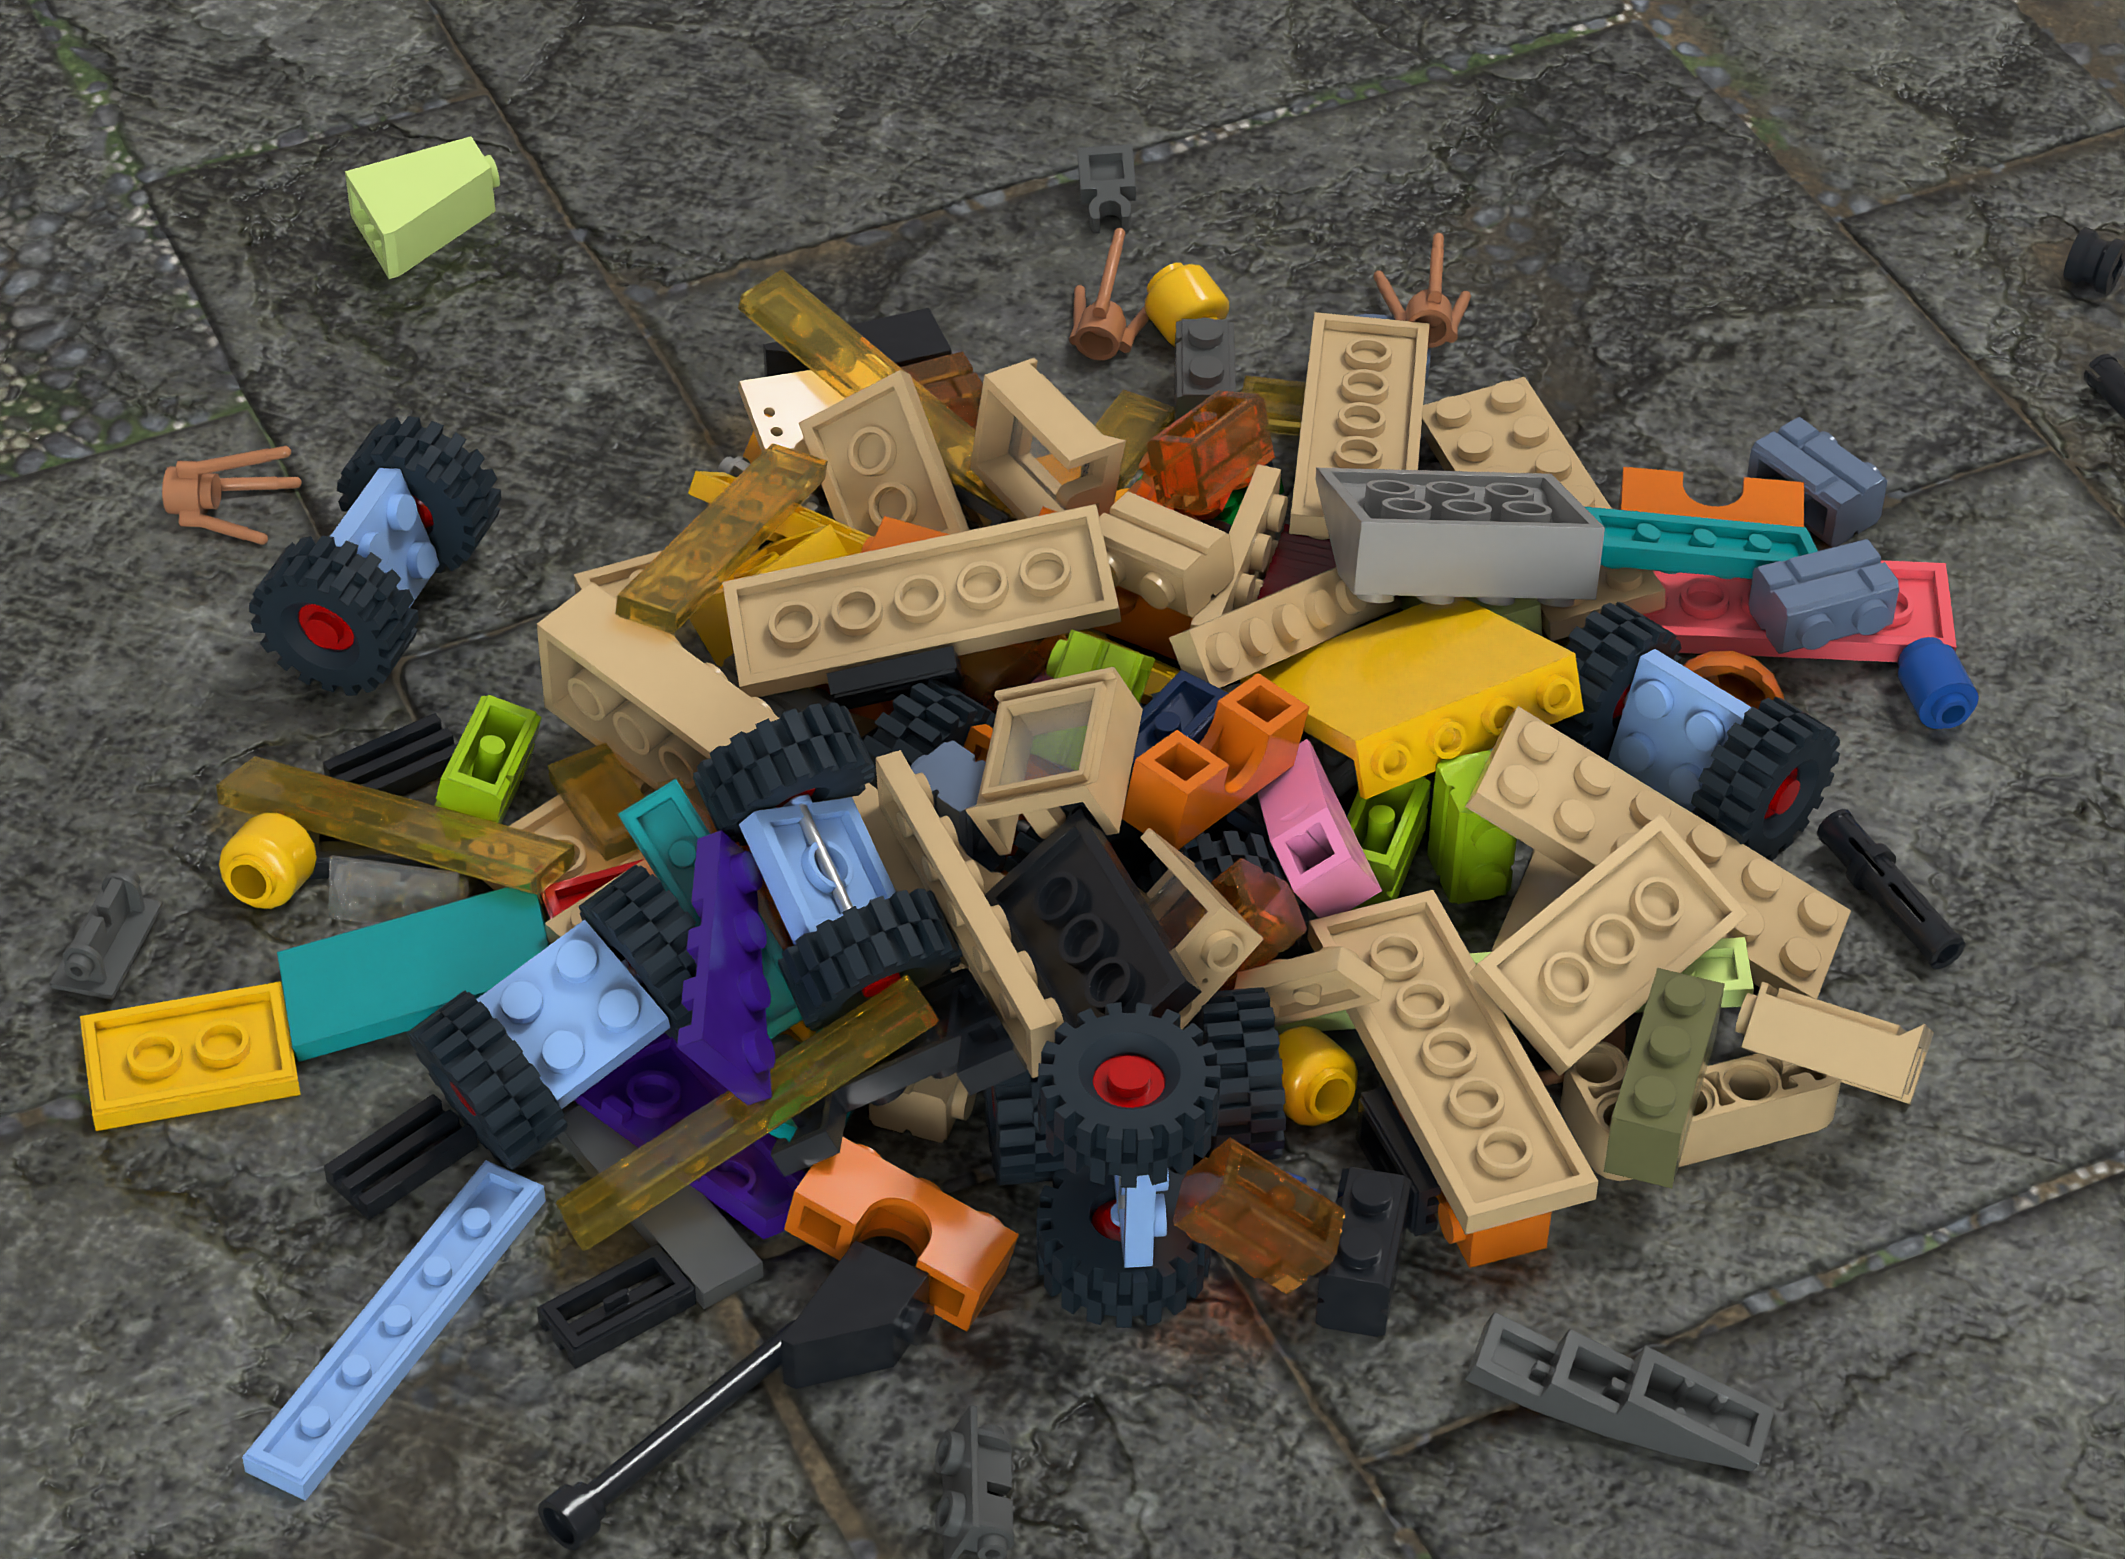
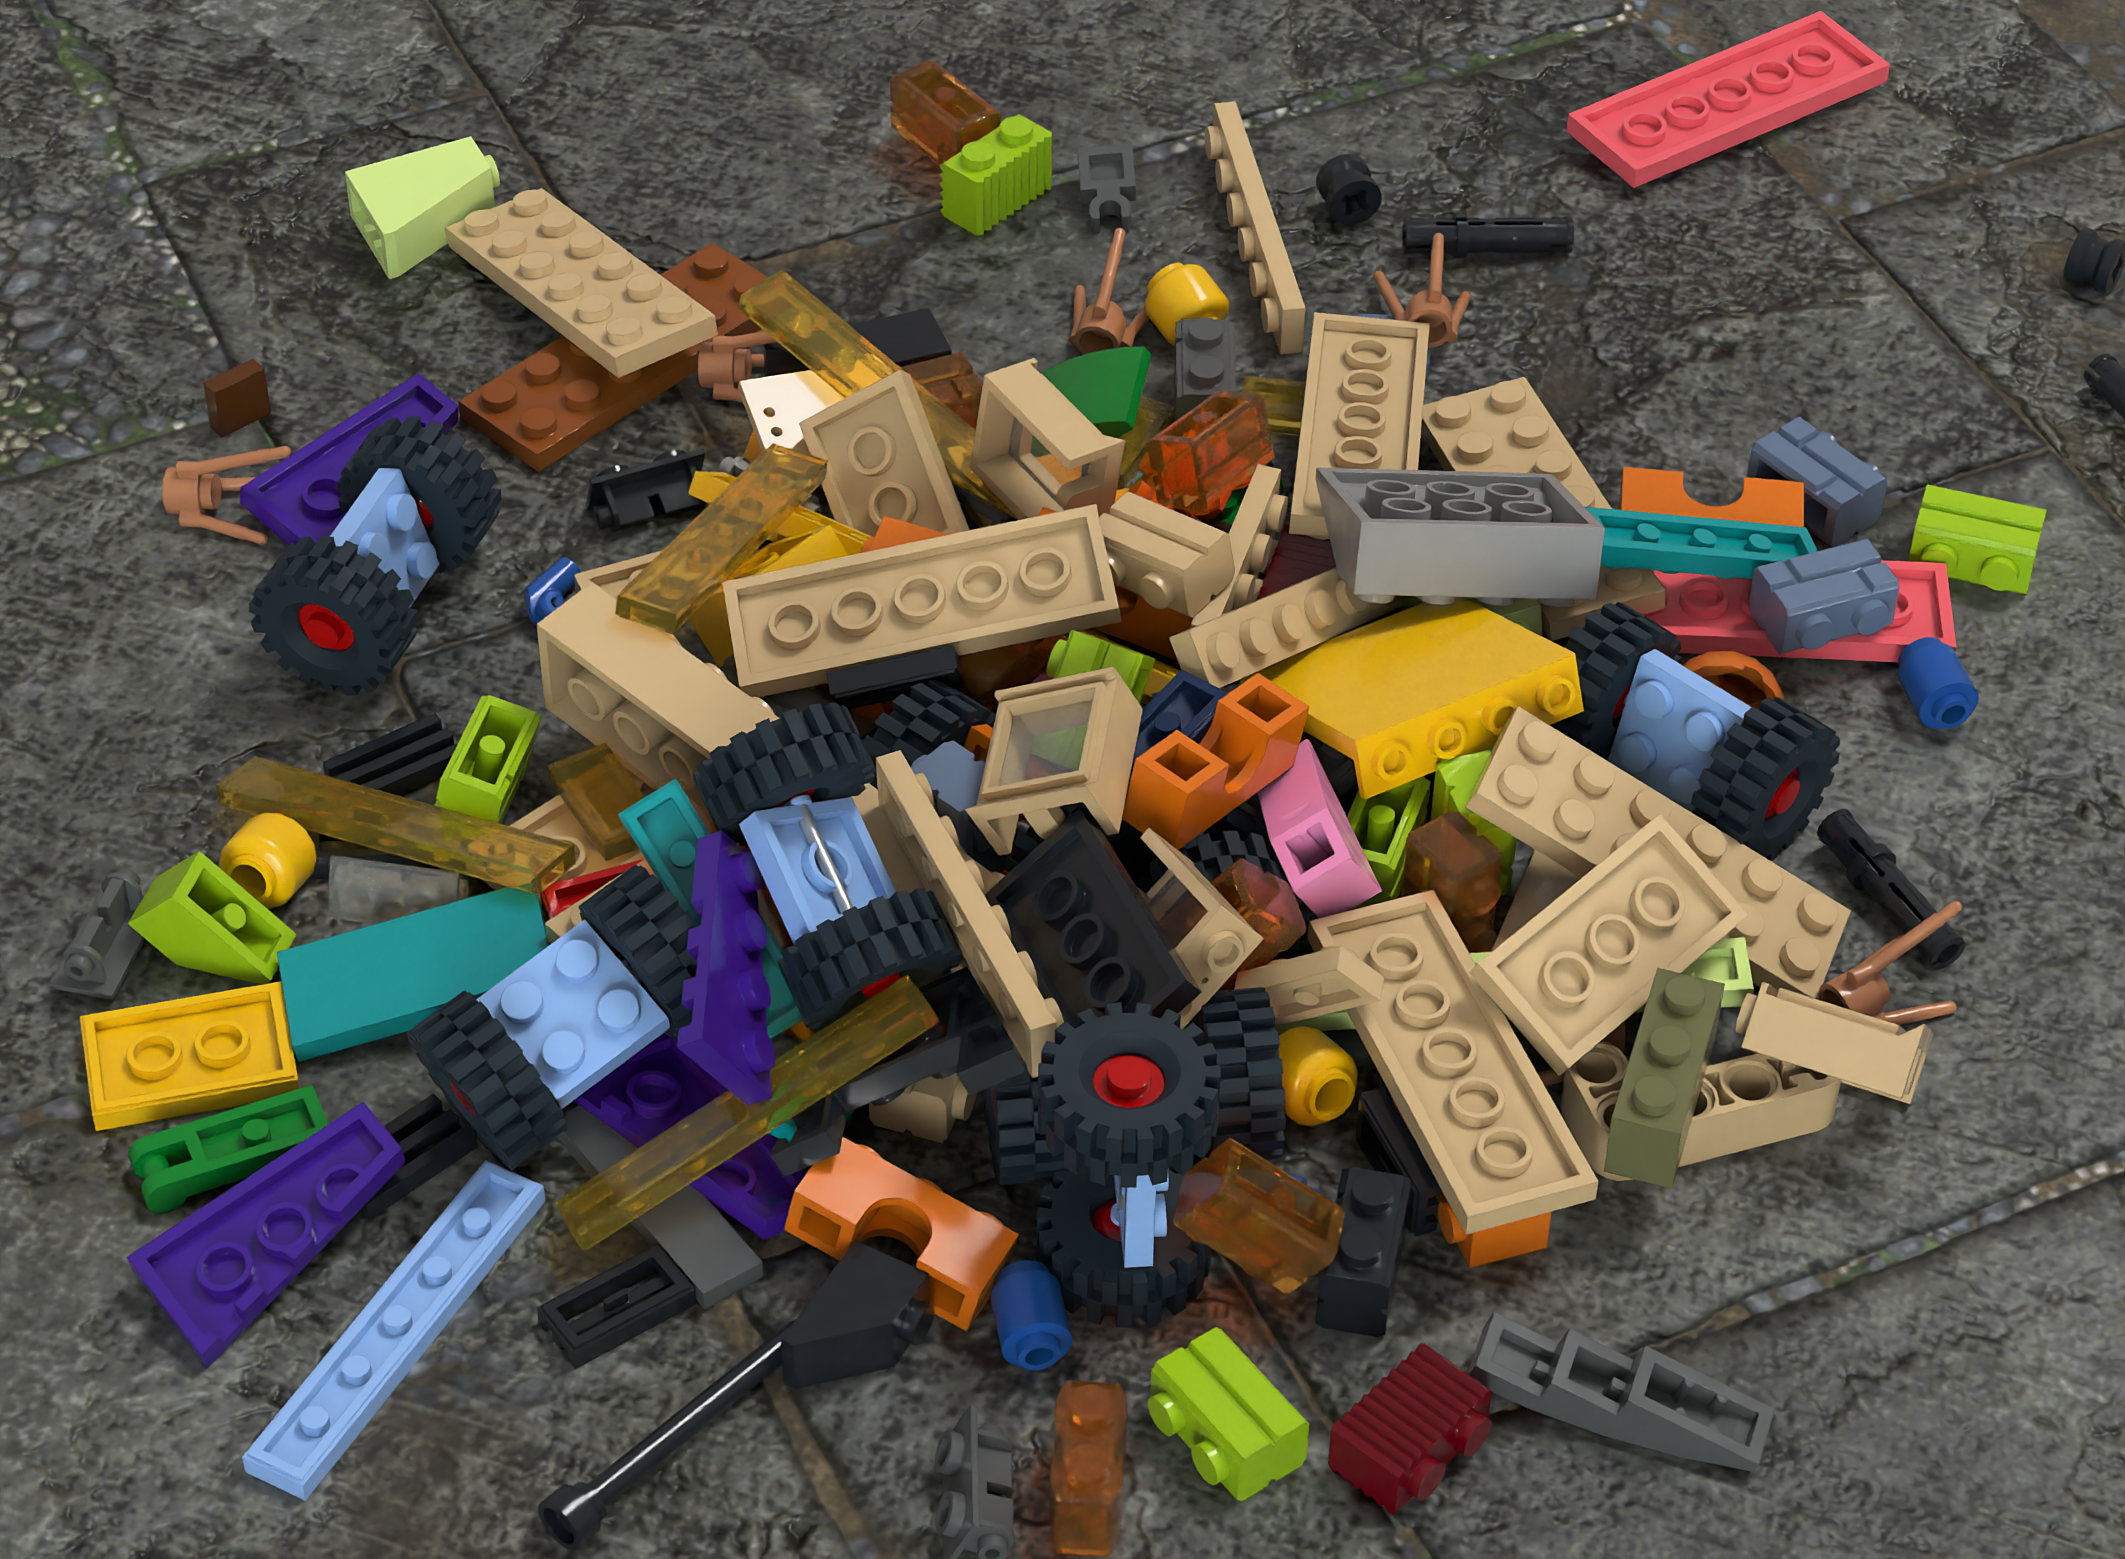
(211, 923): none -> lime slope
(222, 1147): none -> green plate
(237, 397): none -> reddish brown tile
(255, 1238): none -> dark purple wing
(301, 491): none -> dark purple wing
(547, 590): none -> blue arm
(567, 397): none -> dark orange plate
(581, 282): none -> tan plate
(623, 493): none -> black hinge
(725, 364): none -> nougat plant
(938, 111): none -> clear orange brick
(997, 174): none -> lime brick
(1030, 1315): none -> blue brick
(1088, 1468): none -> clear orange brick
(1104, 386): none -> green slope
(1227, 1415): none -> lime brick
(1258, 231): none -> tan plate
(1348, 189): none -> black wheel
(1410, 1429): none -> dark red brick
(1460, 871): none -> clear orange brick
(1496, 235): none -> black pin
(1727, 98): none -> coral plate
(1867, 991): none -> nougat plant
(1978, 538): none -> lime brick

